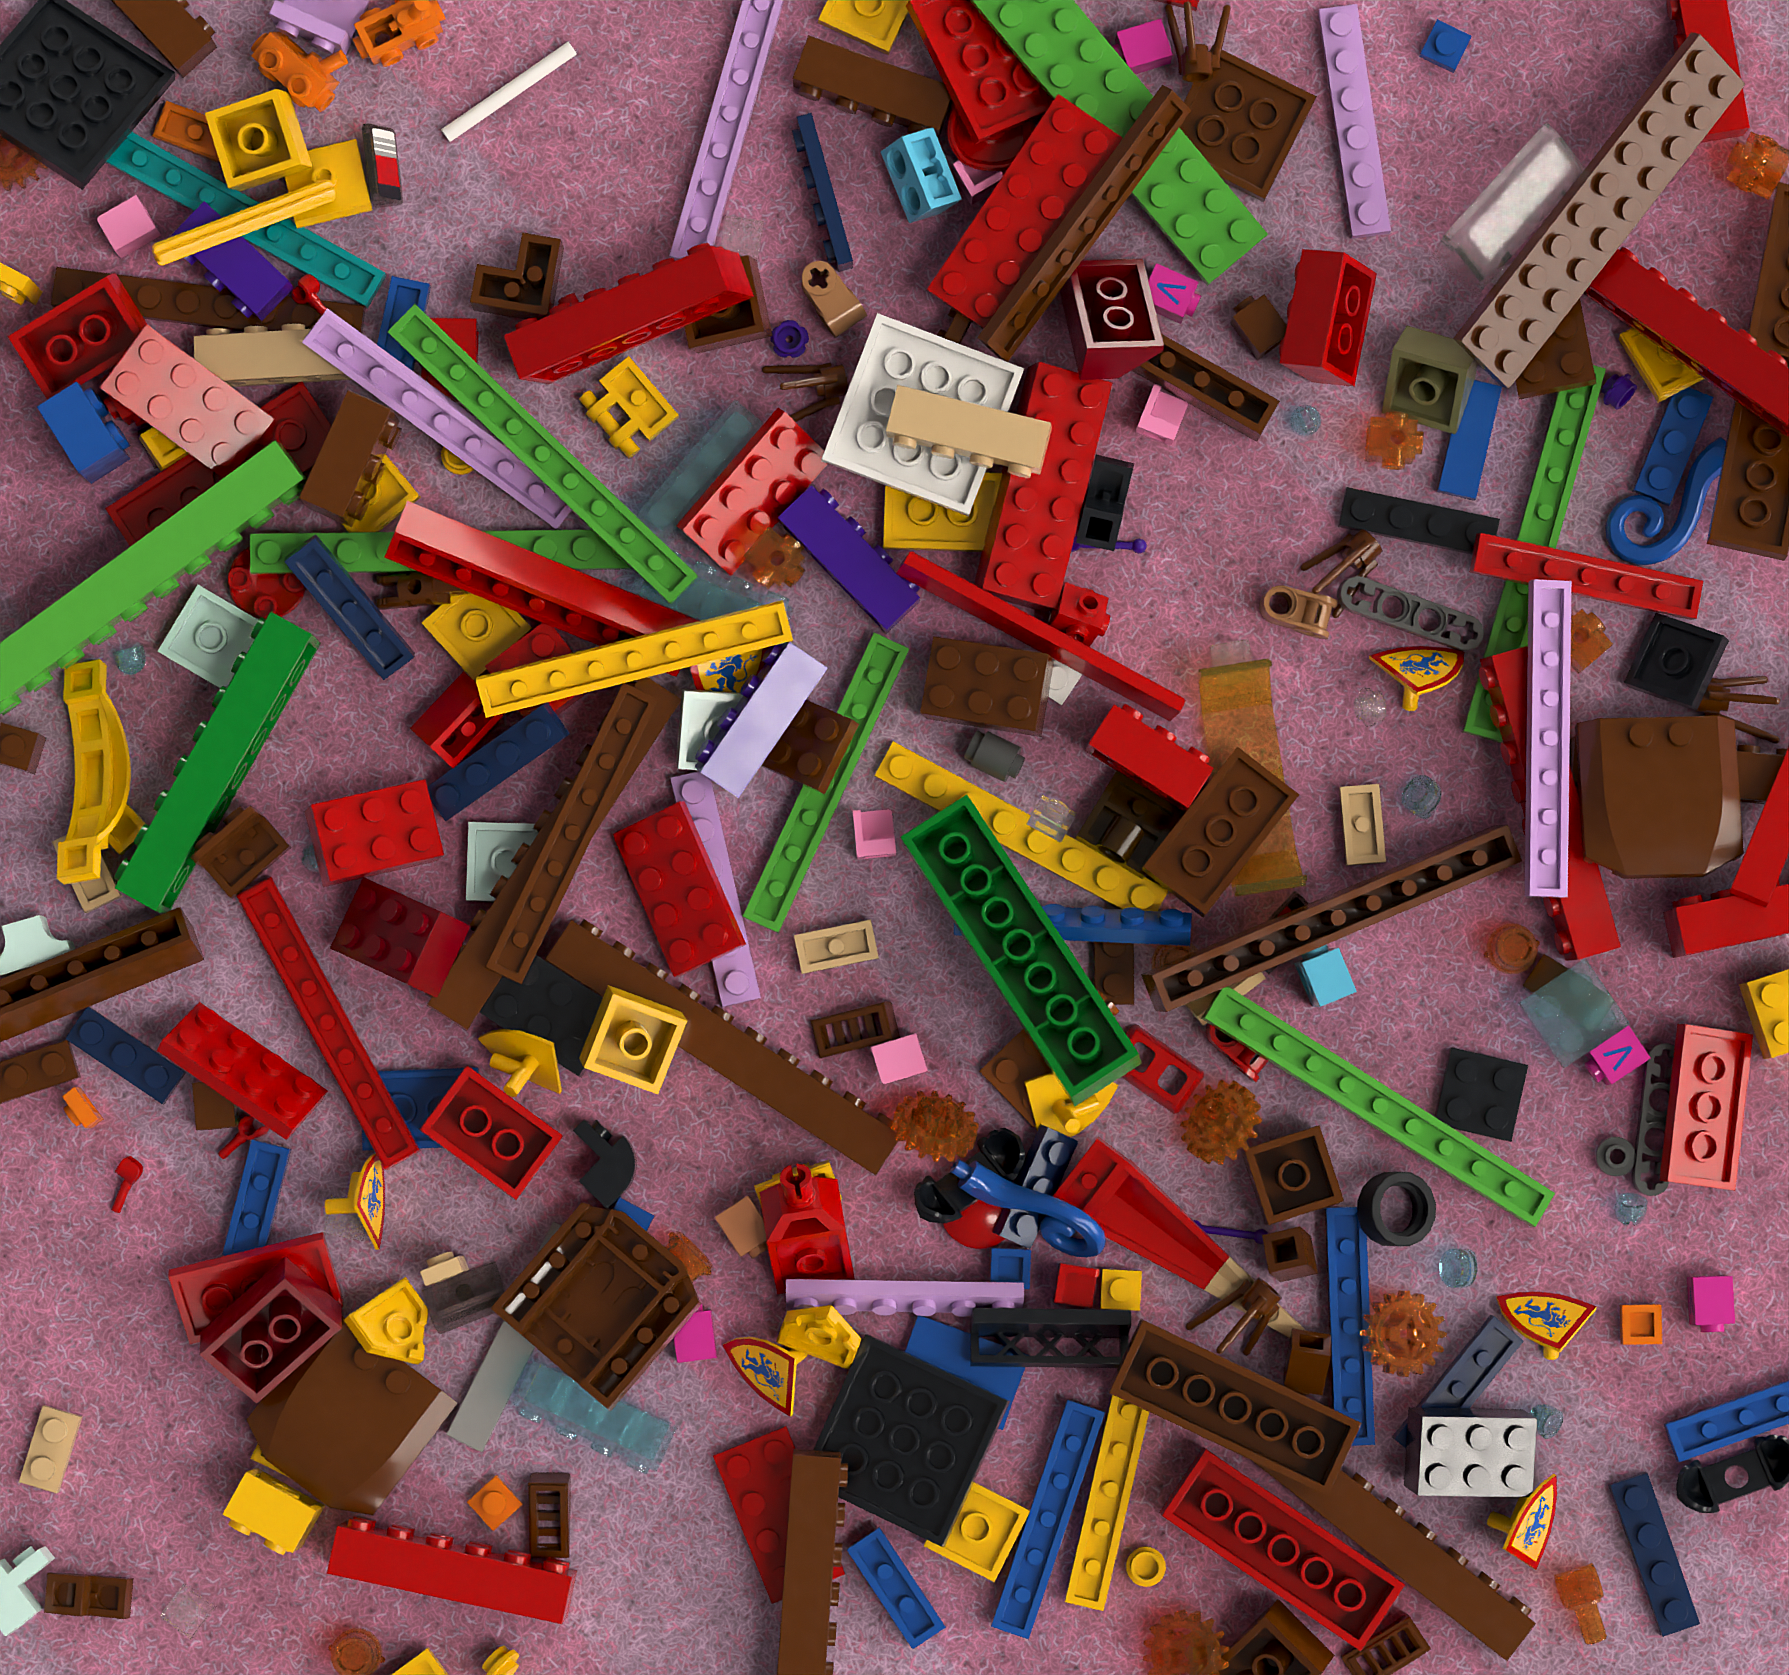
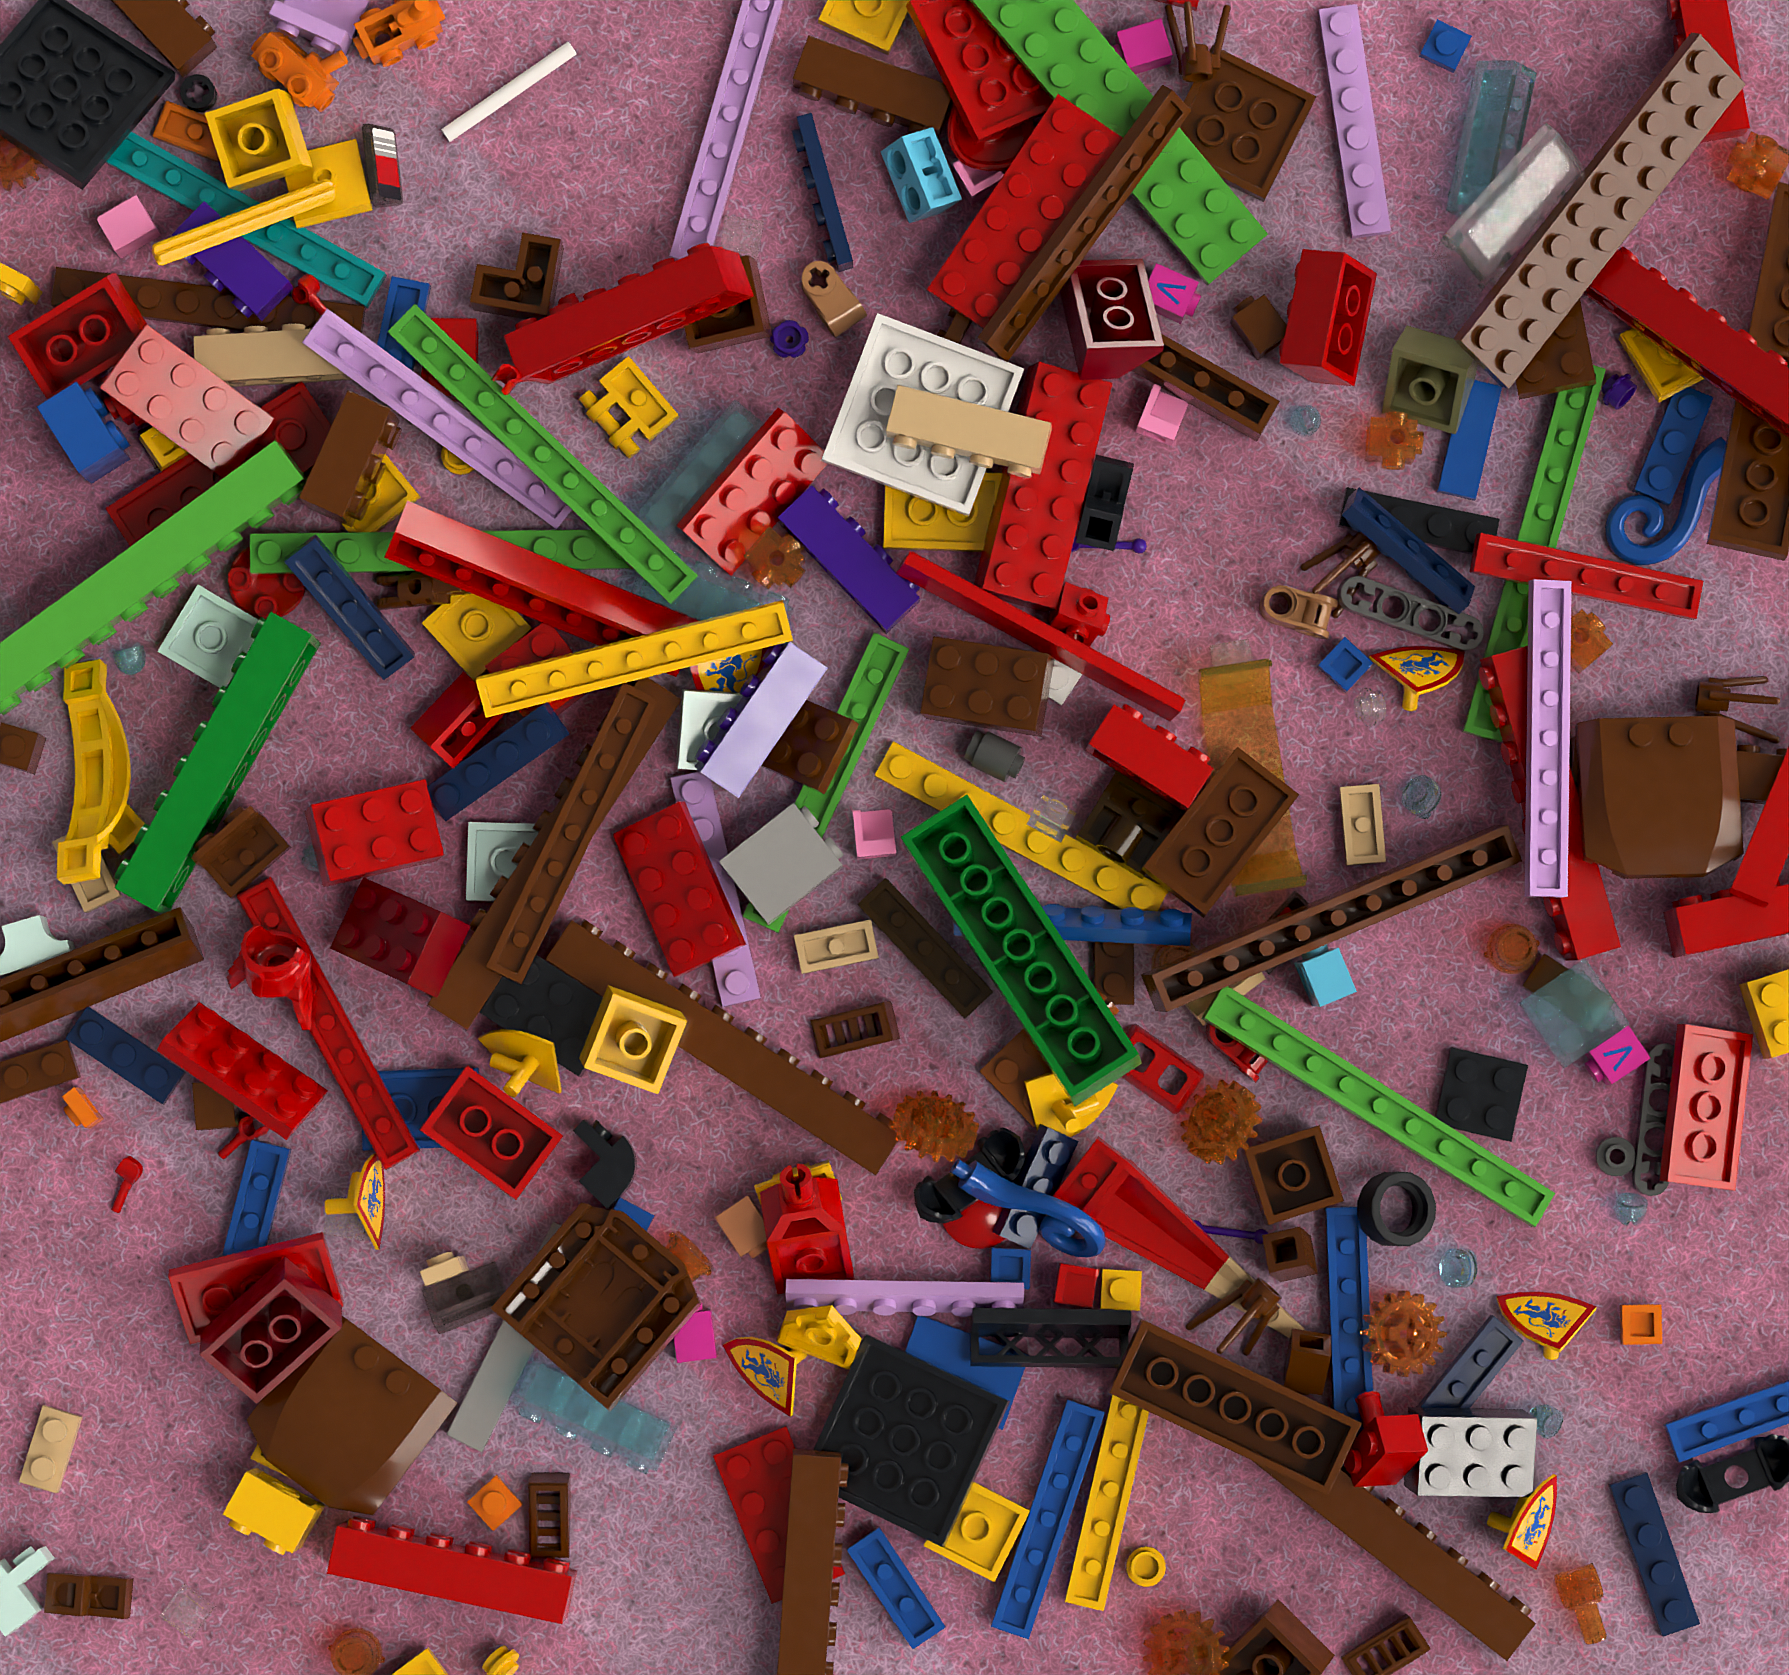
(188, 86): none -> black bush
(276, 967): none -> red helmet
(392, 1324): yellow plate -> none
(509, 376): none -> red hand
(782, 862): none -> light grey brick
(827, 380): reddish brown plant -> none
(899, 1059): bright pink panel -> none
(925, 948): none -> dark brown plate
(1282, 1549): red brick -> none
(1345, 664): none -> blue plate
(1385, 1446): none -> red brick
(1408, 550): none -> dark blue plate
(1491, 128): none -> clear light blue brick
(1676, 661): black plate -> none
(1711, 1302): dark pink brick -> none

